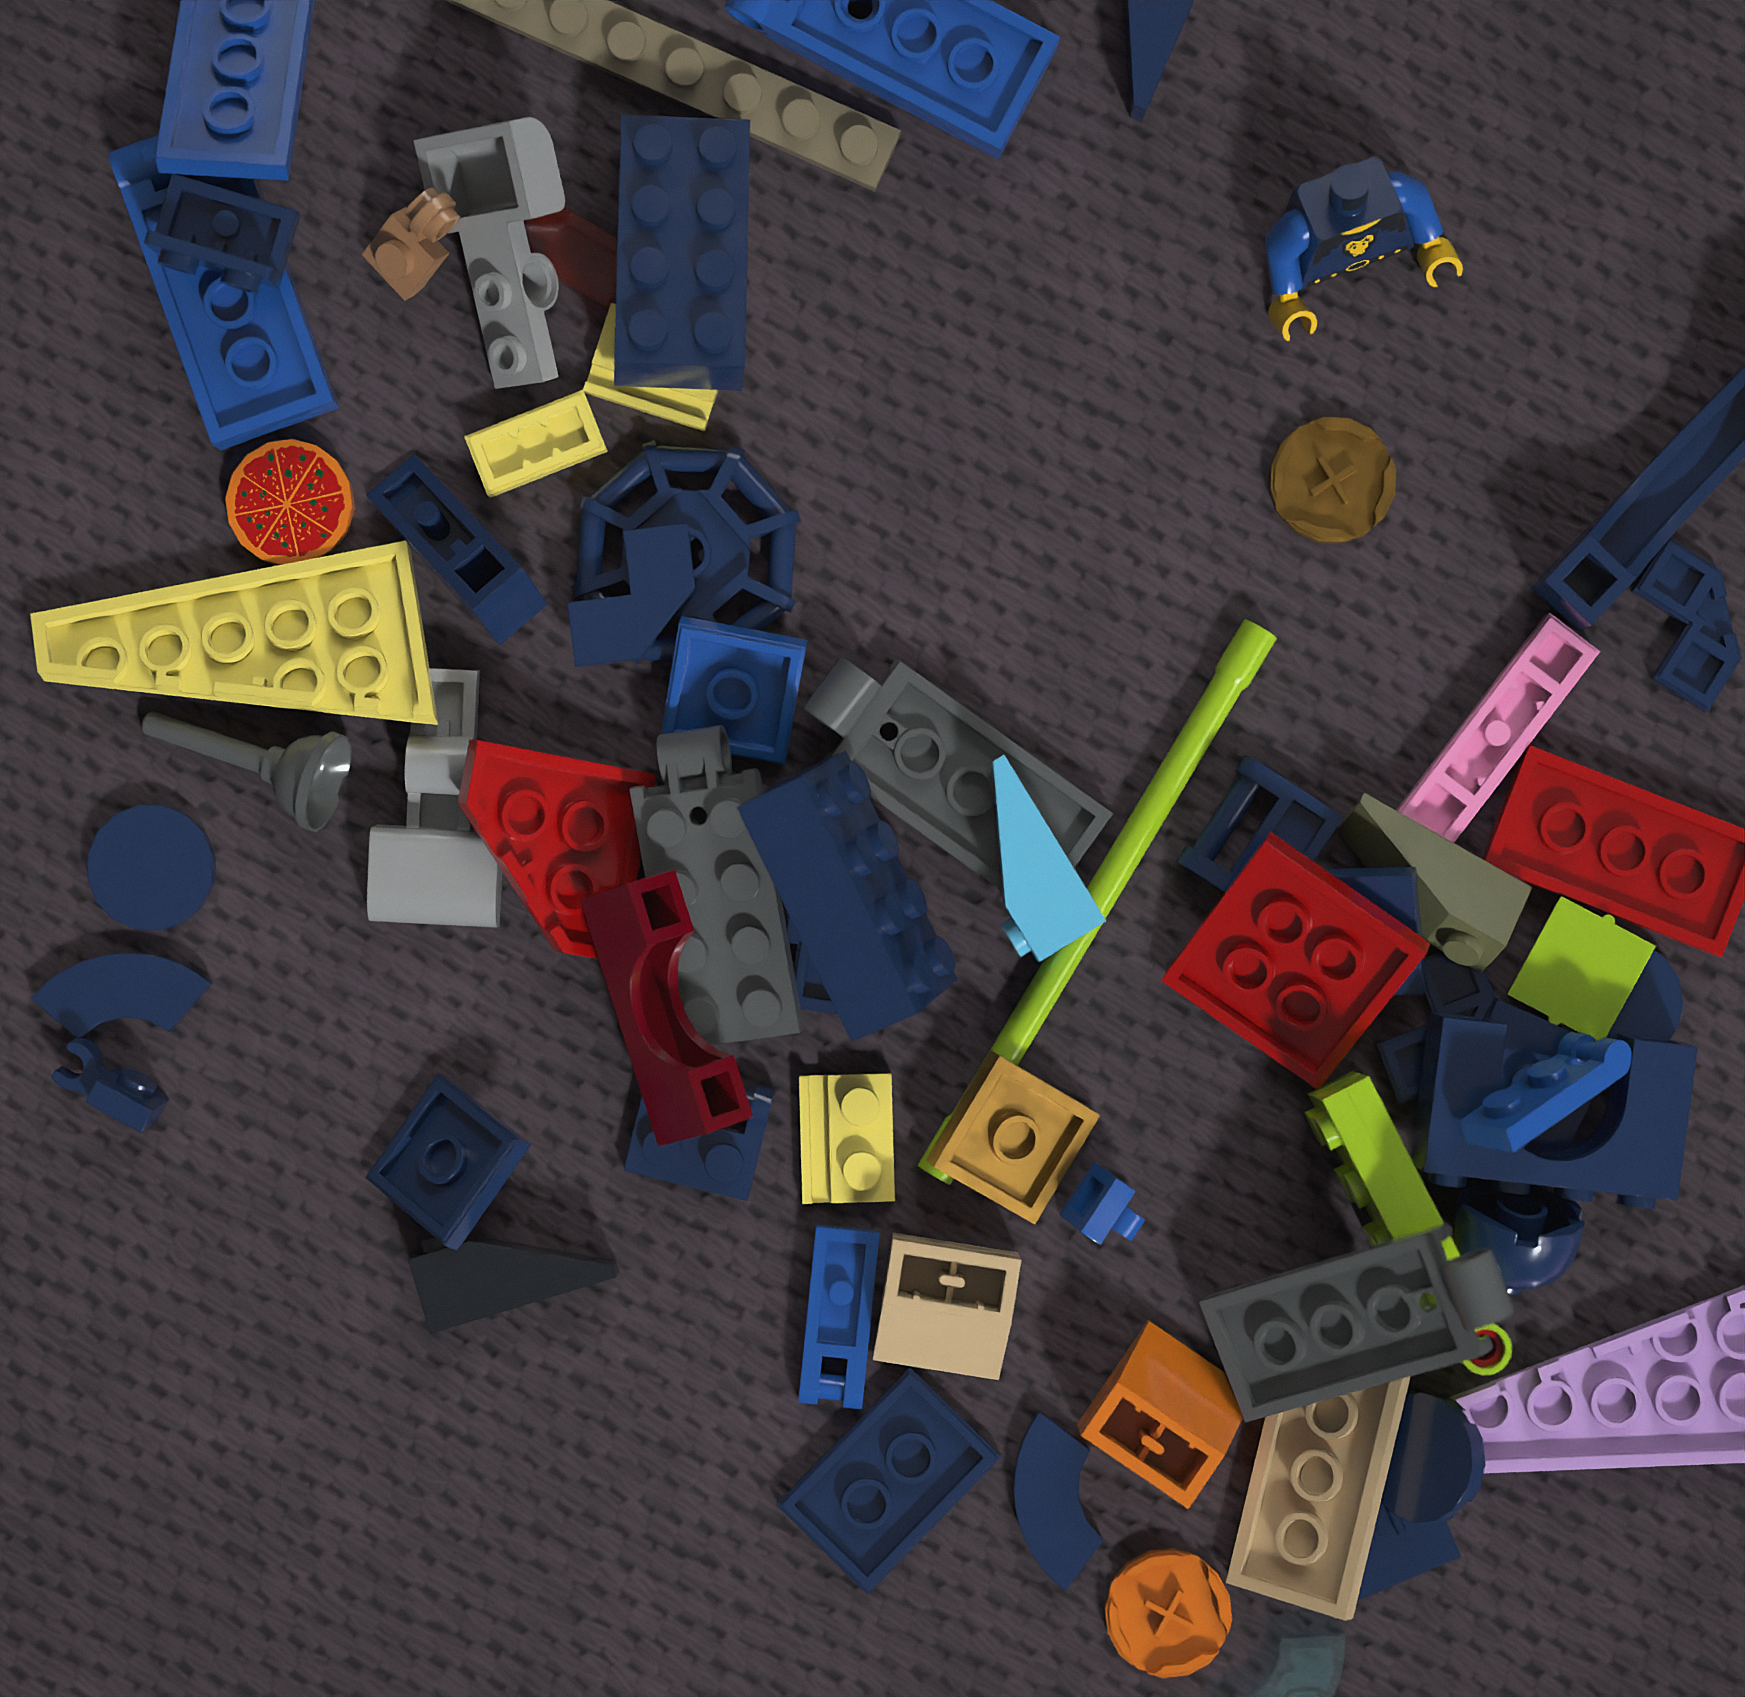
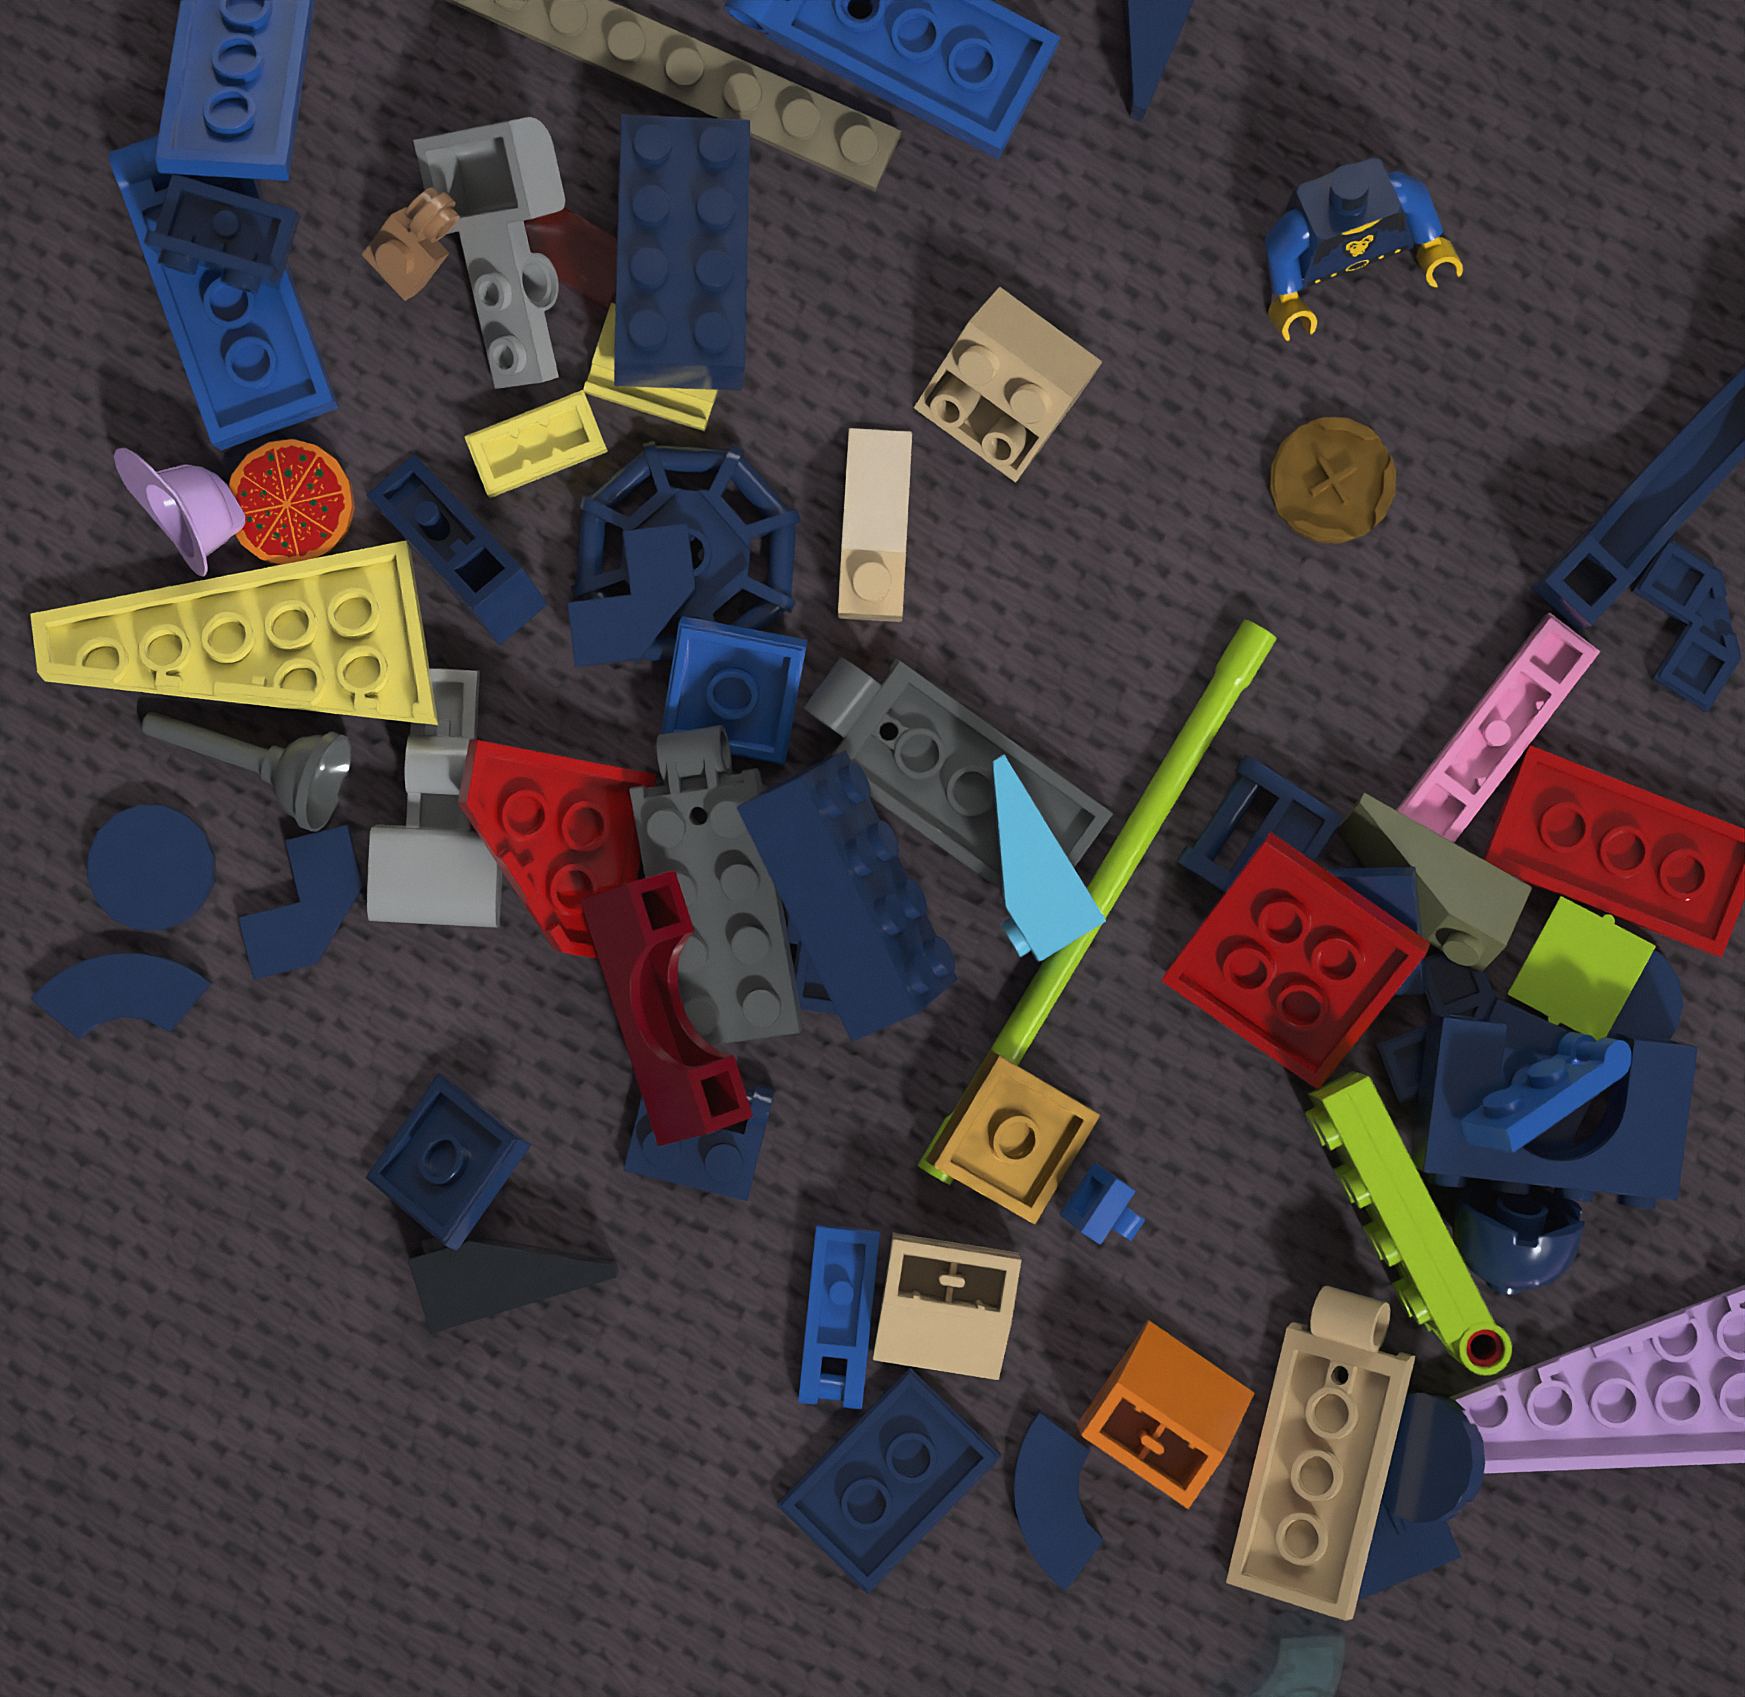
(120, 1094): dark blue plate -> none
(186, 503): none -> lavender piece
(327, 888): none -> dark blue tile
(846, 1138): light yellow plate -> none
(875, 525): none -> tan slope
(1007, 383): none -> tan slope
(1168, 1612): orange tile -> none
(1354, 1321): dark grey hinge -> none

